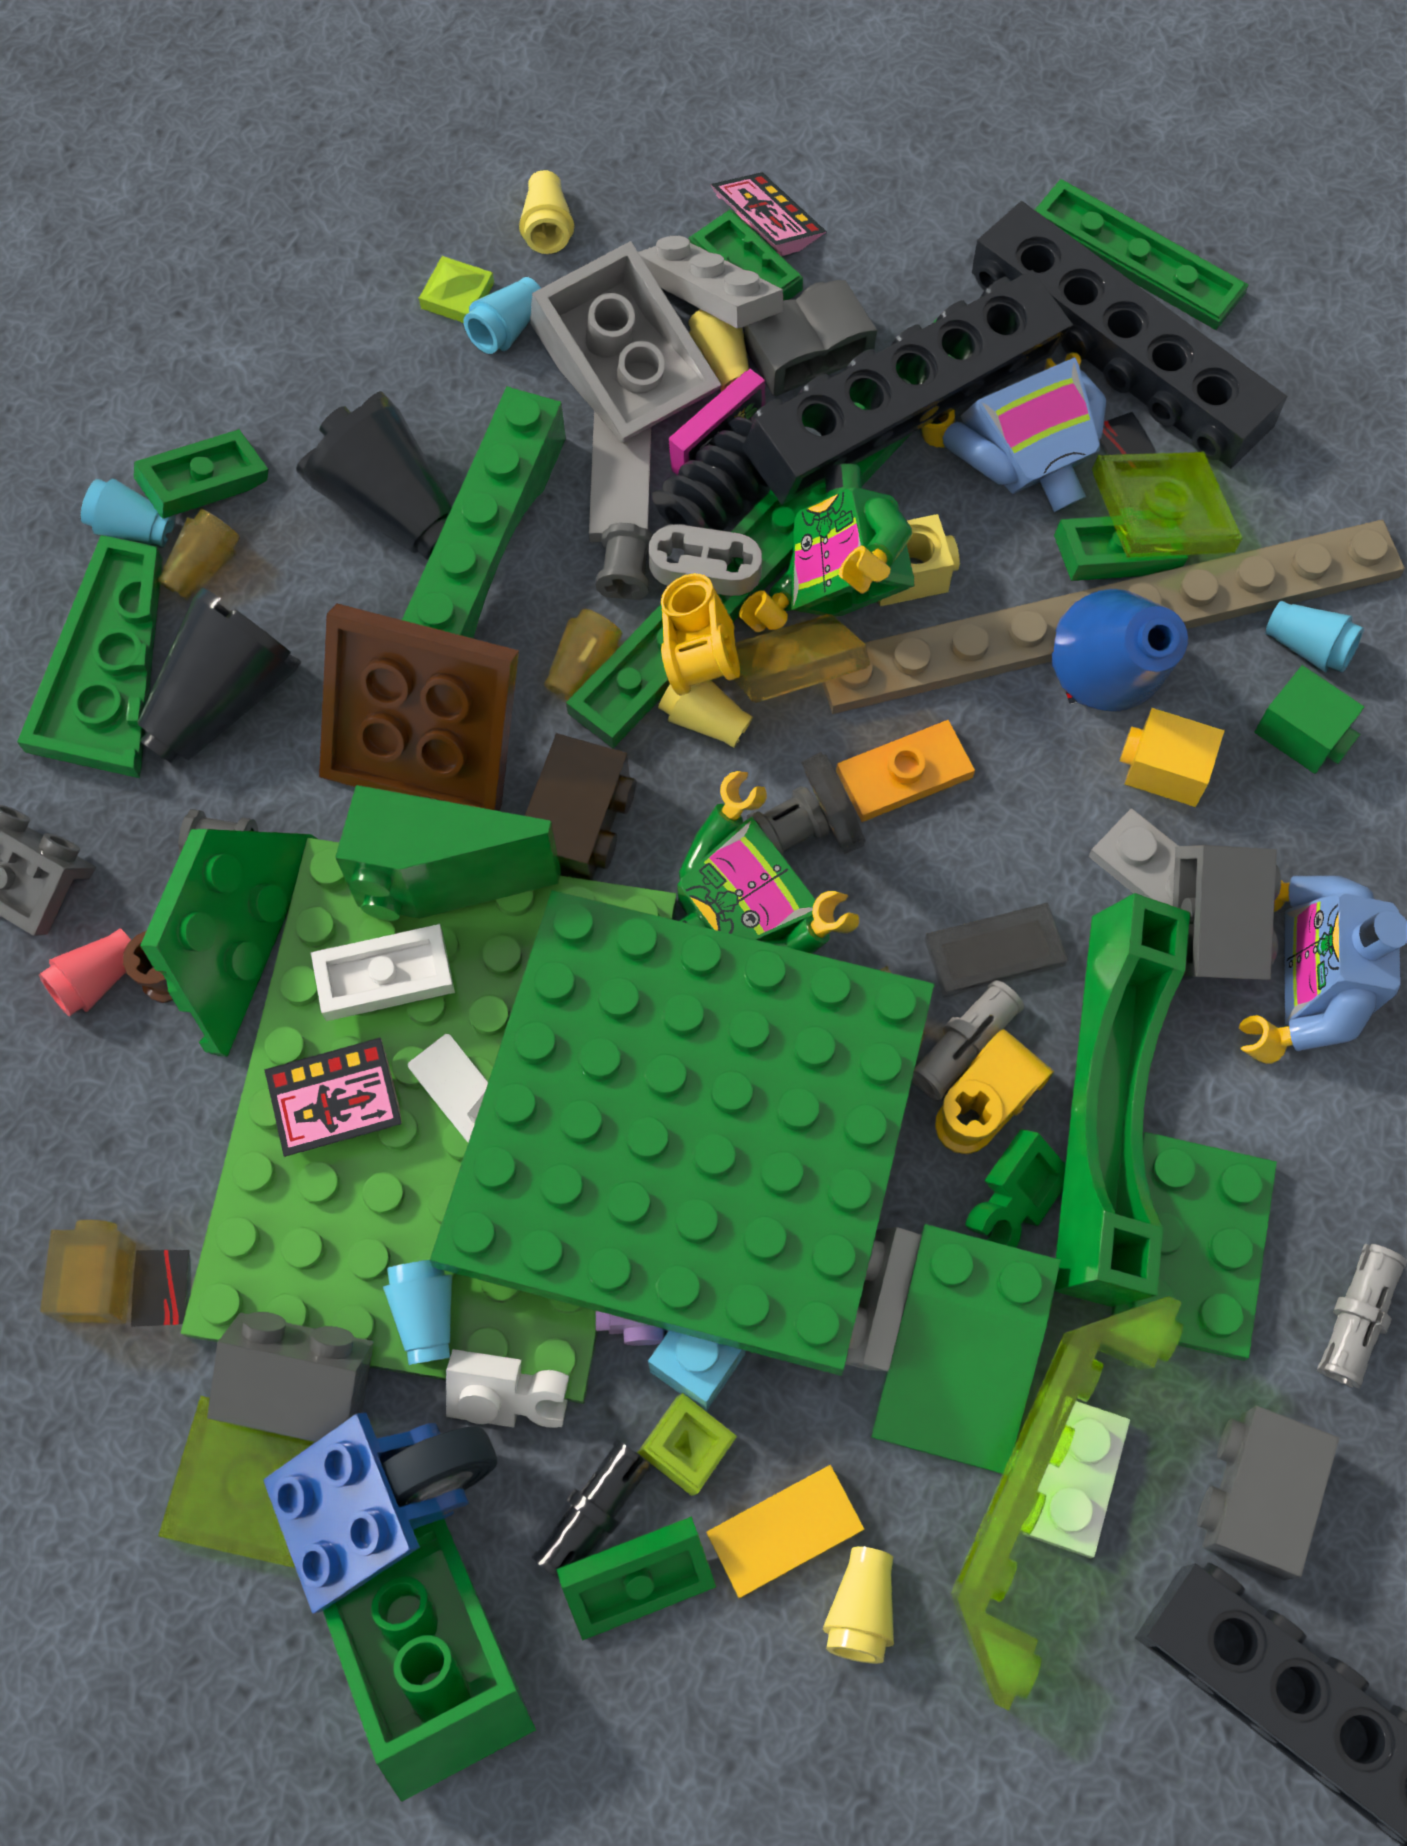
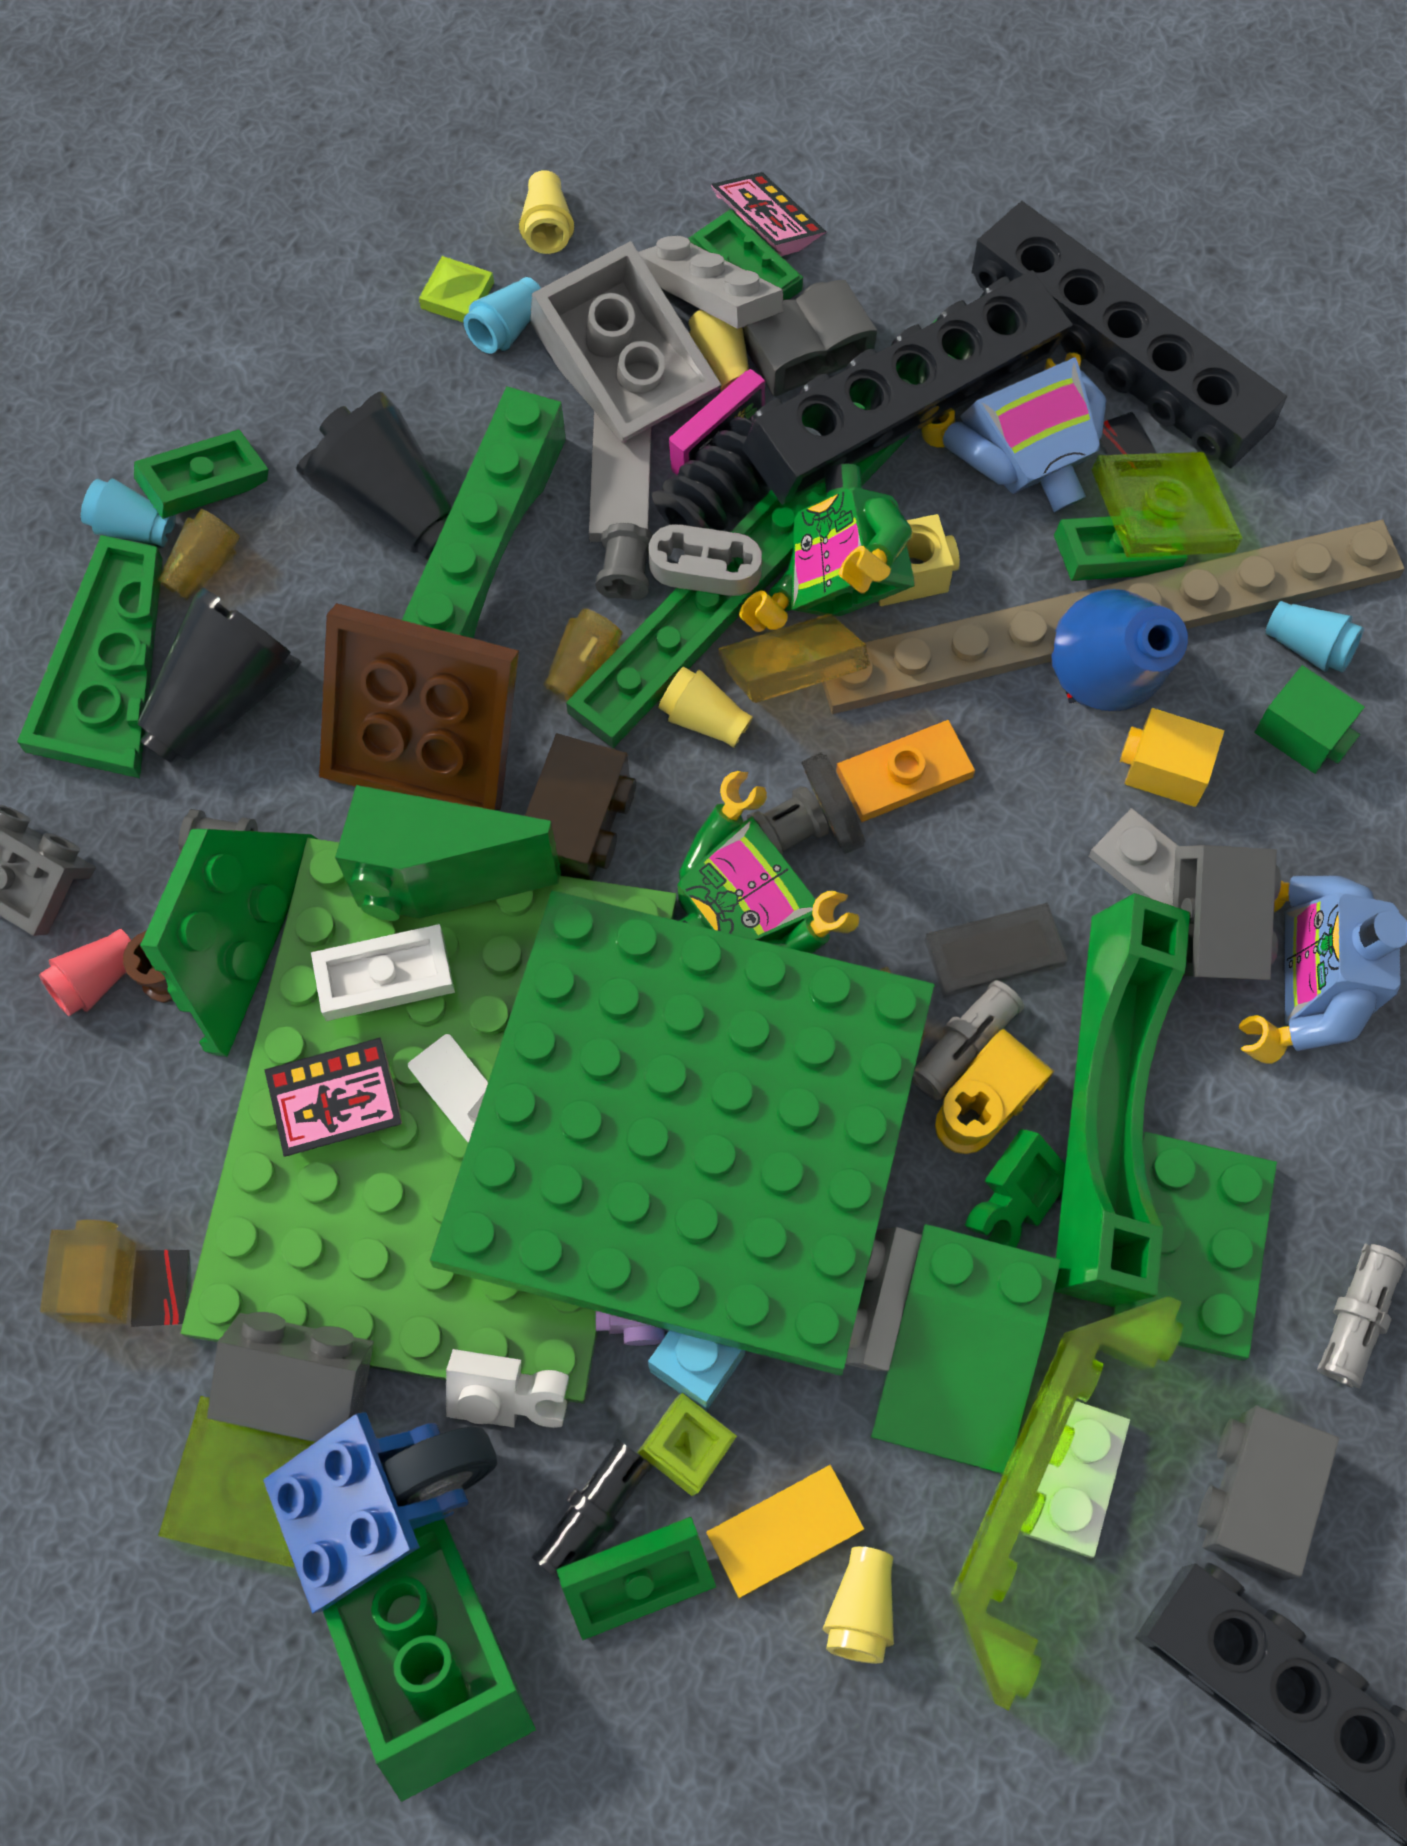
(421, 1309): medium azure cone -> none
(696, 634): yellow piece -> none
(1144, 255): green tile -> none

